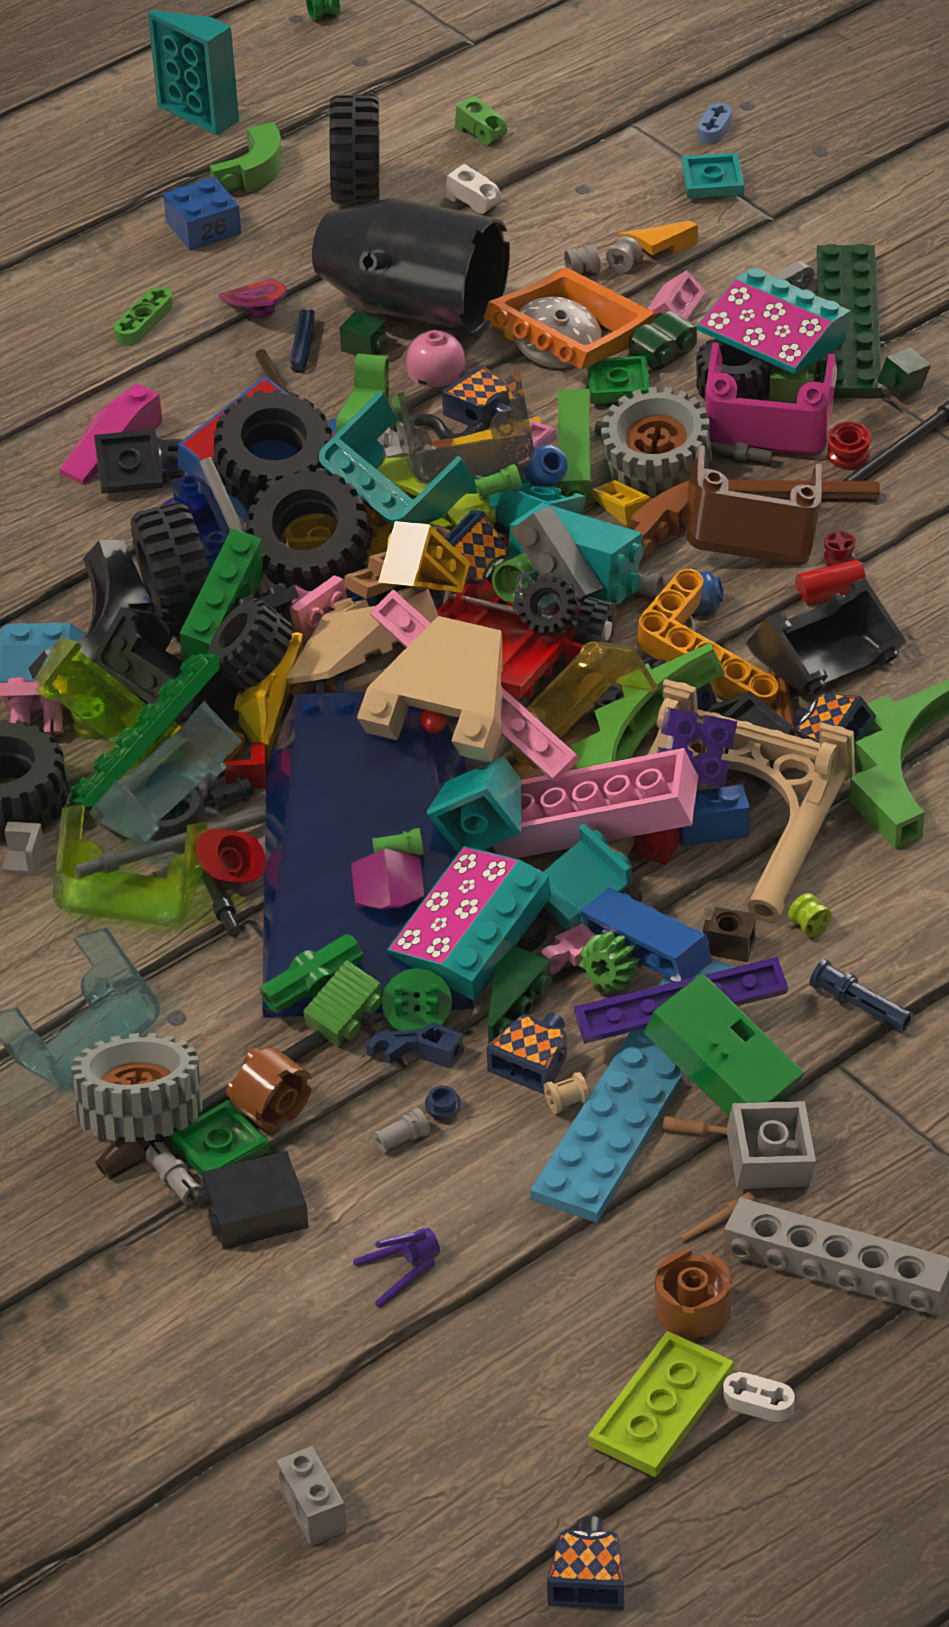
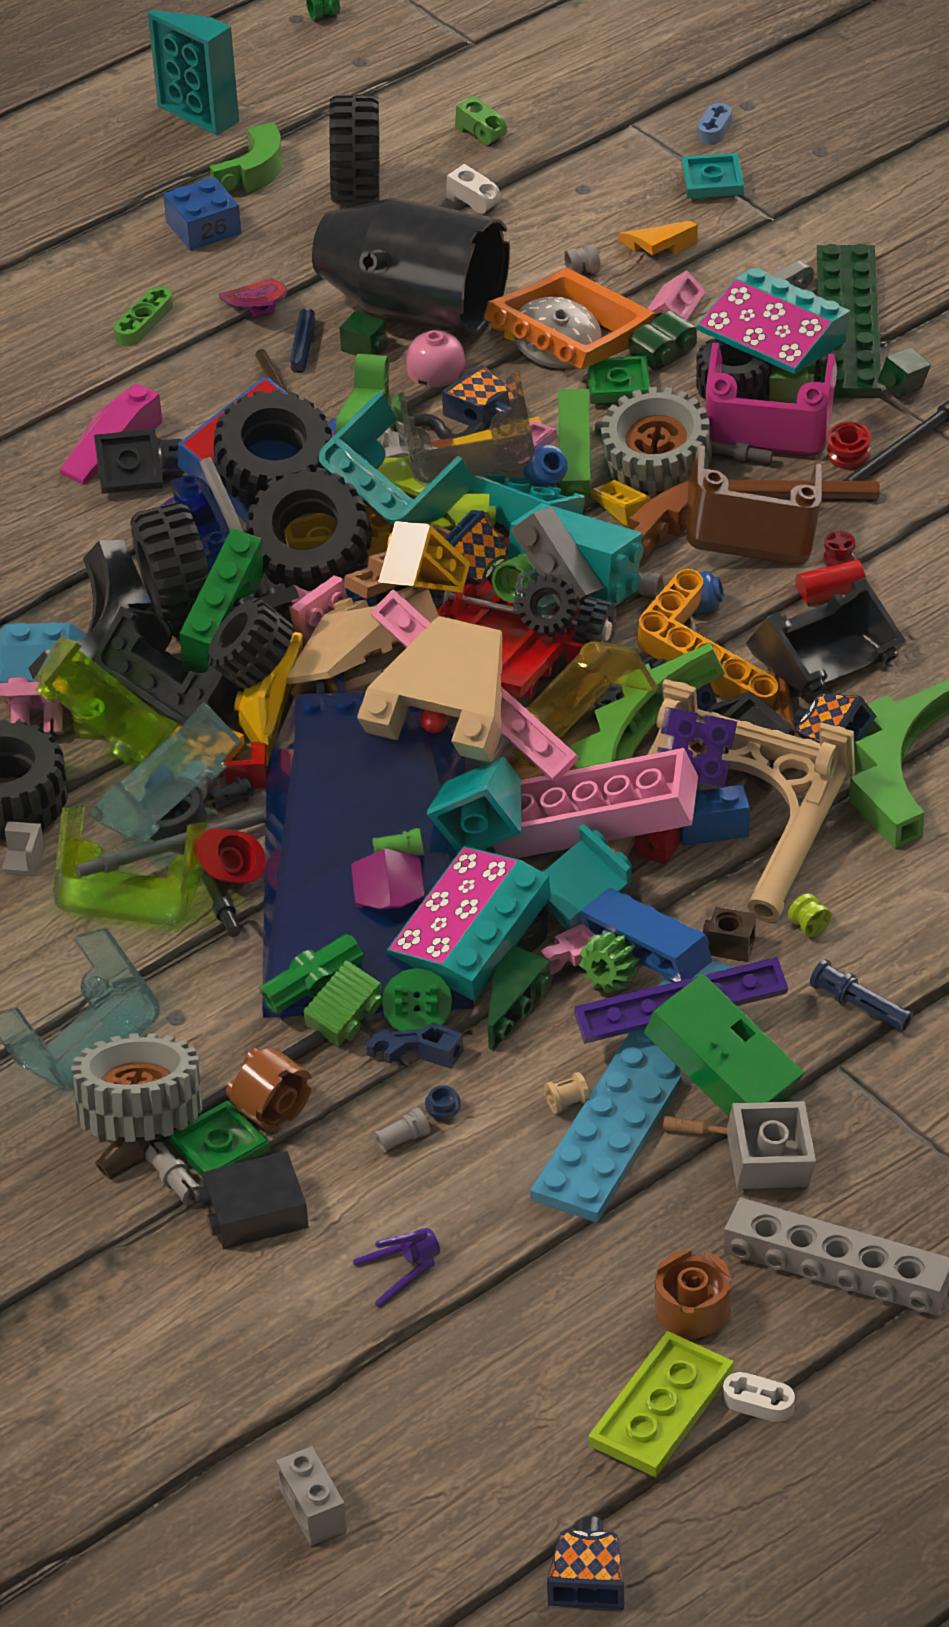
(152, 722): green plate -> none
(504, 480): bright green pin -> none
(529, 1051): dark blue torso -> none
(623, 254): light grey wheel -> none
(715, 1219): medium nougat piece -> none

